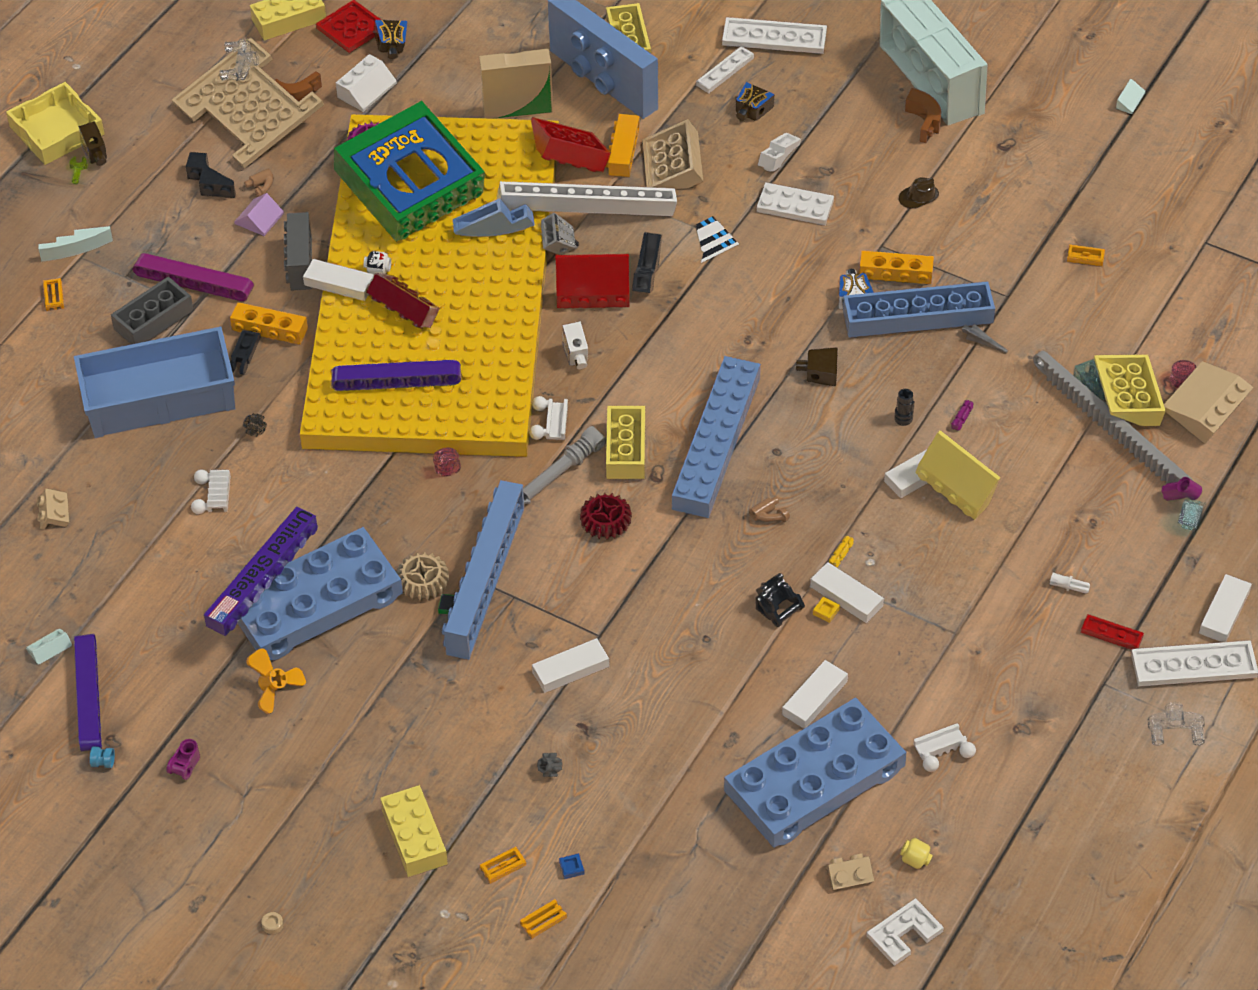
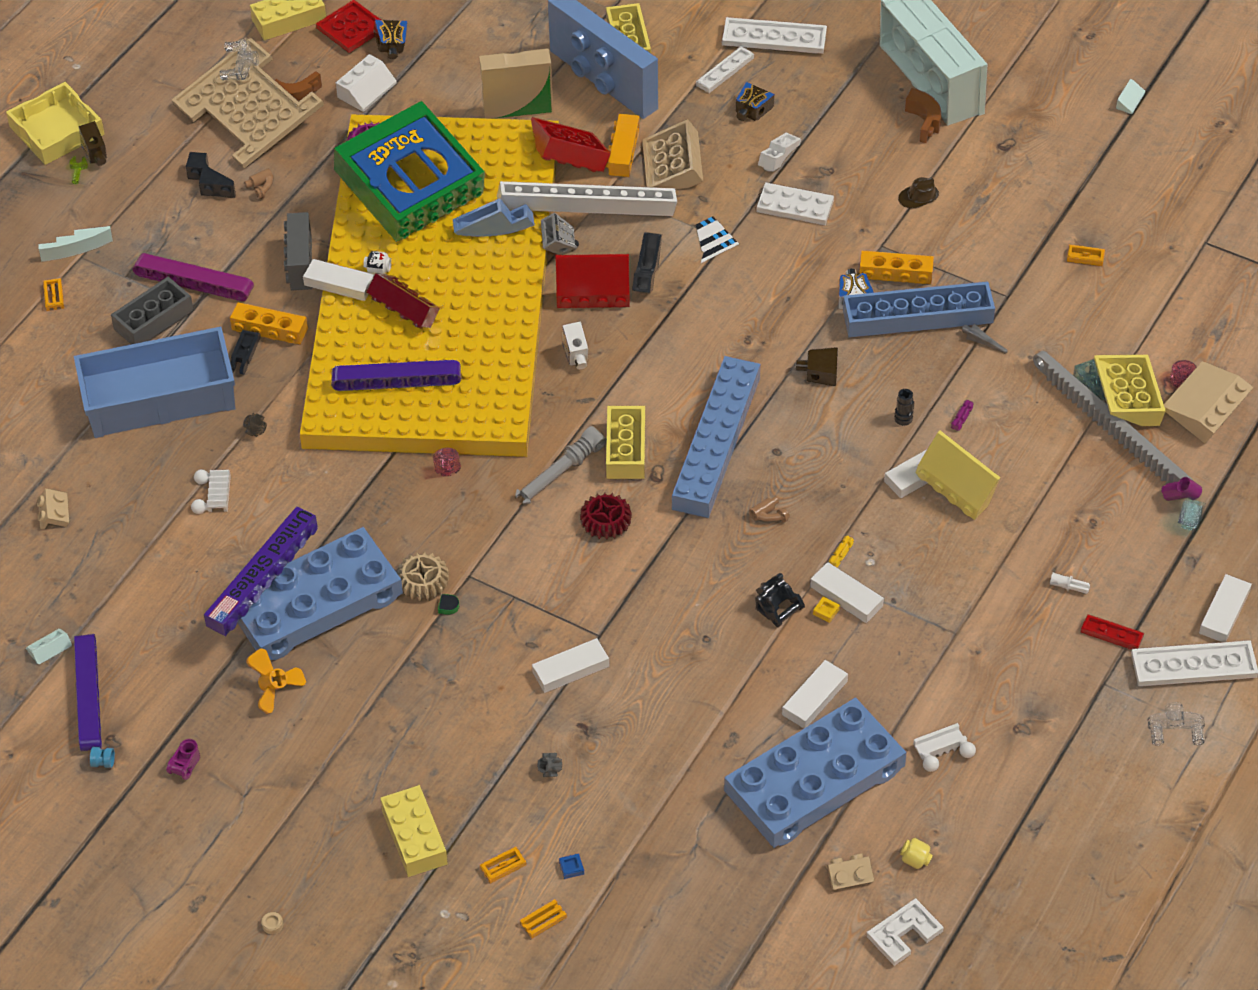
(260, 215): lavender slope -> none
(483, 570): medium blue brick -> none
(555, 419): white gear -> none

